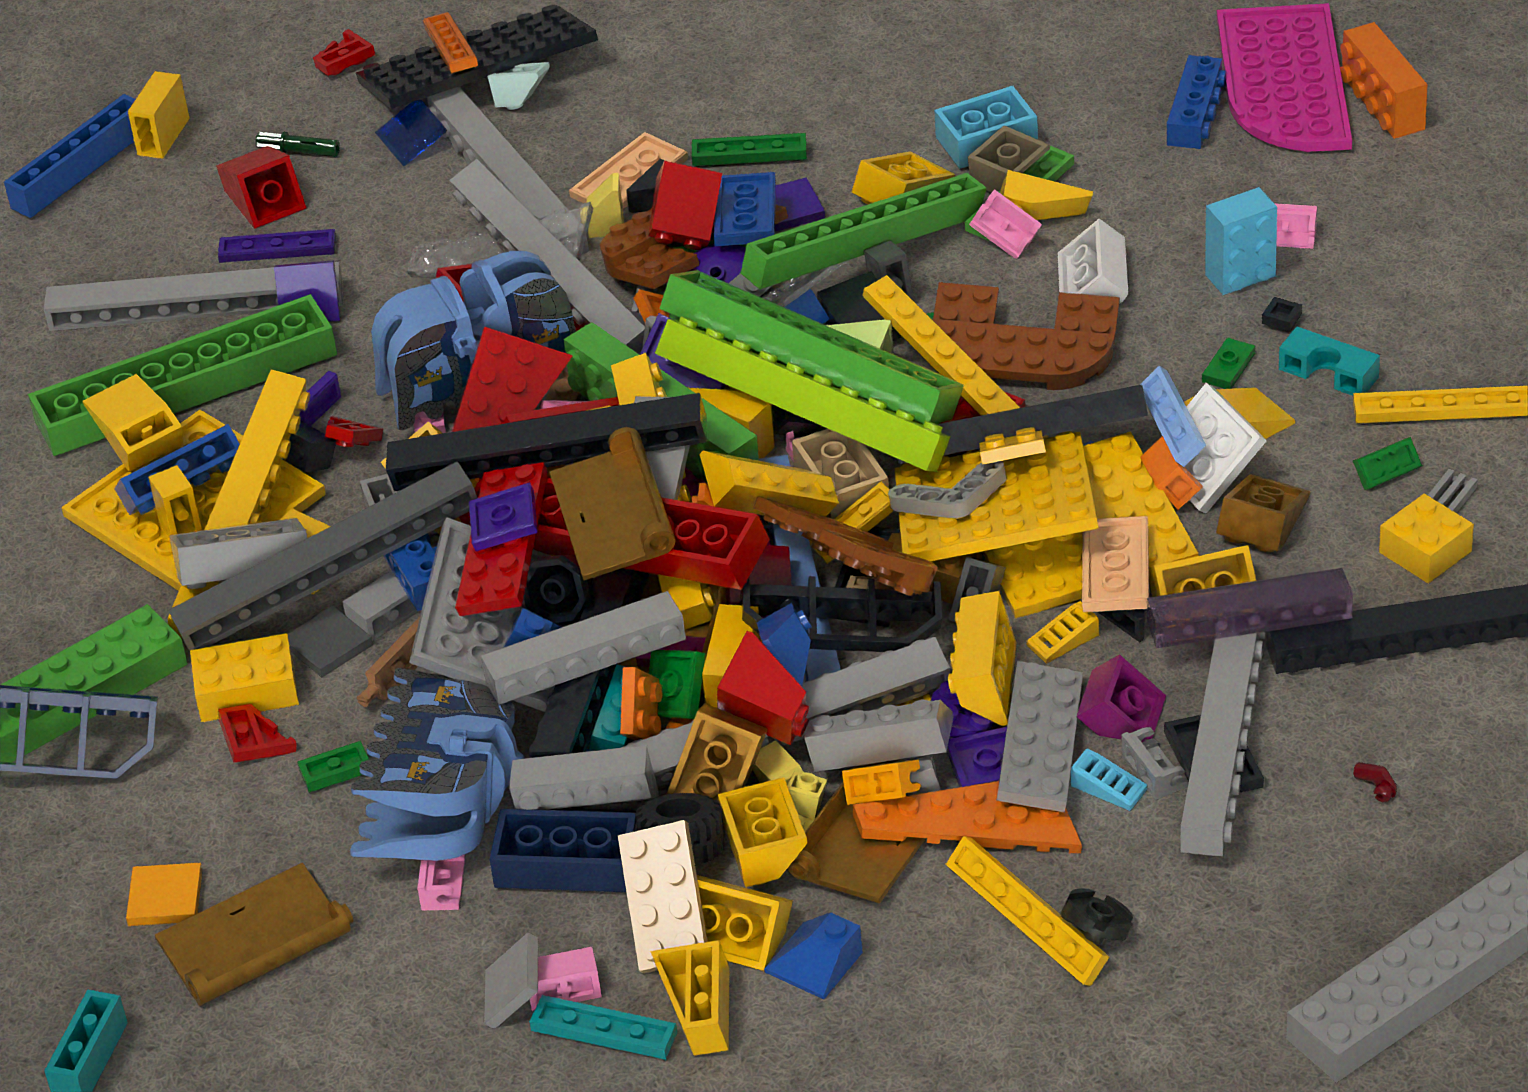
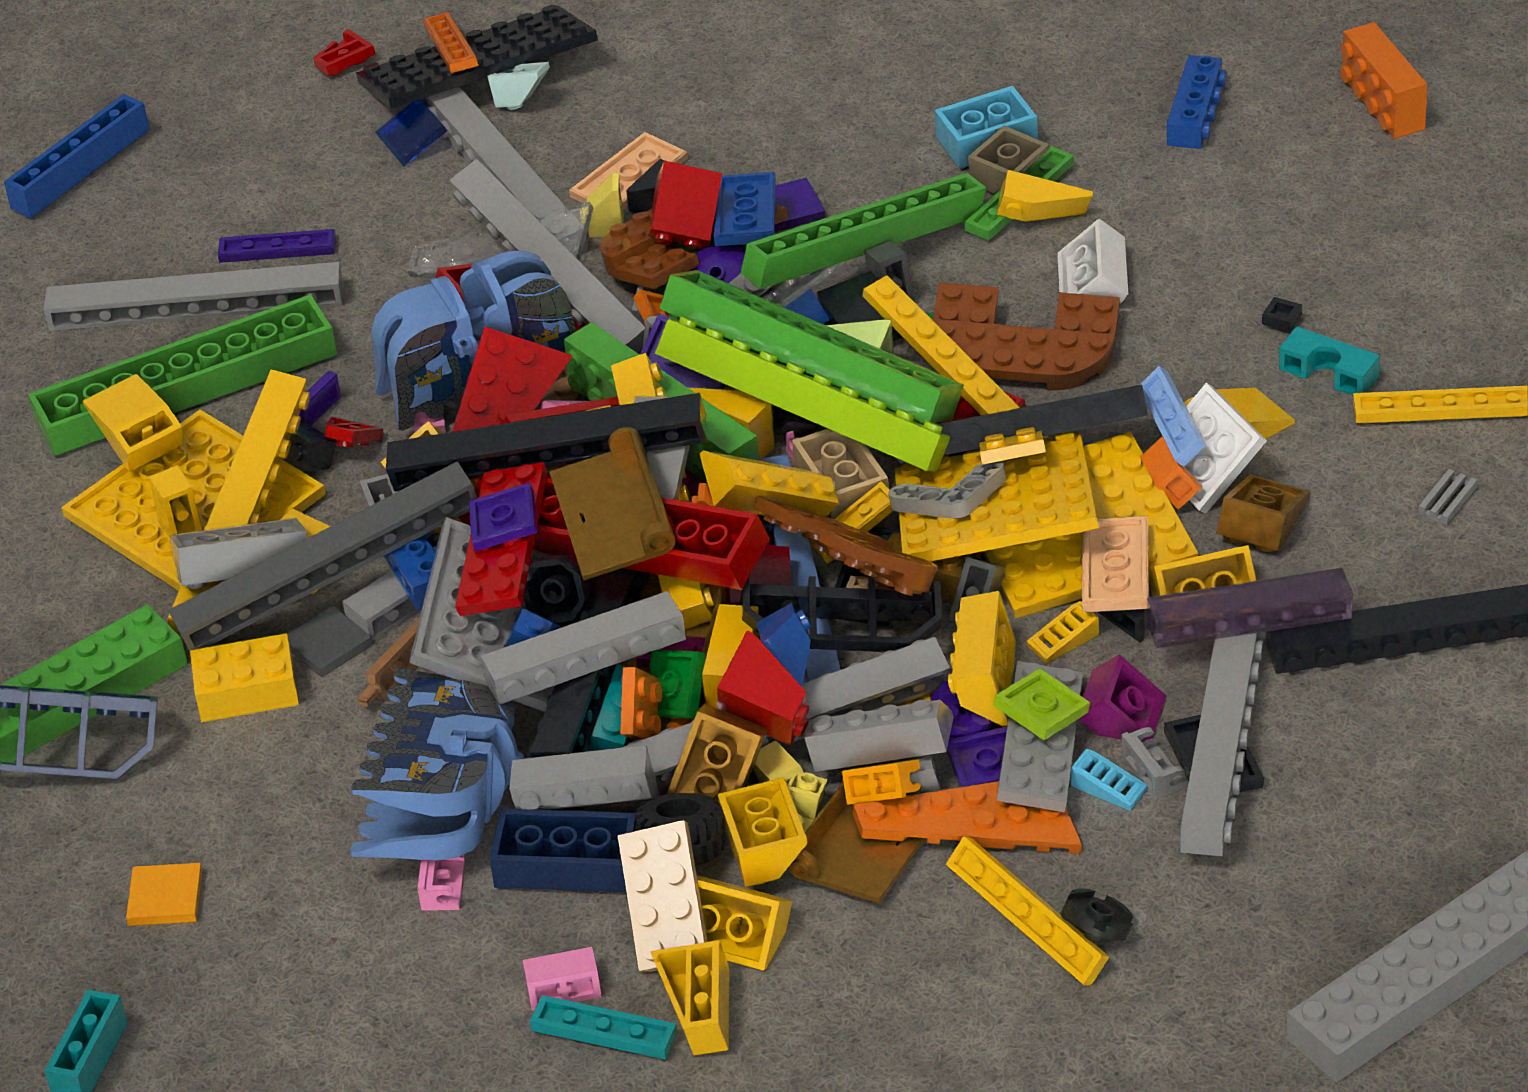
(158, 114): yellow brick -> none
(195, 461): blue brick -> none
(251, 734): red wing -> none
(253, 933): pearl gold door -> none
(262, 185): red slope -> none
(298, 144): dark green axle -> none
(309, 278): tile -> none
(332, 766): green plate -> none
(511, 980): light grey tile -> none
(749, 149): green plate -> none
(818, 954): blue slope -> none
(894, 175): yellow slope -> none
(1005, 224): bright pink hinge -> none
(1041, 704): none -> lime plate
(1228, 363): green plate -> none
(1241, 240): medium azure brick -> none
(1285, 76): dark pink plate -> none
(1296, 225): bright pink hinge -> none
(1381, 778): dark red arm -> none
(1387, 463): green plate -> none
(1426, 538): yellow brick -> none

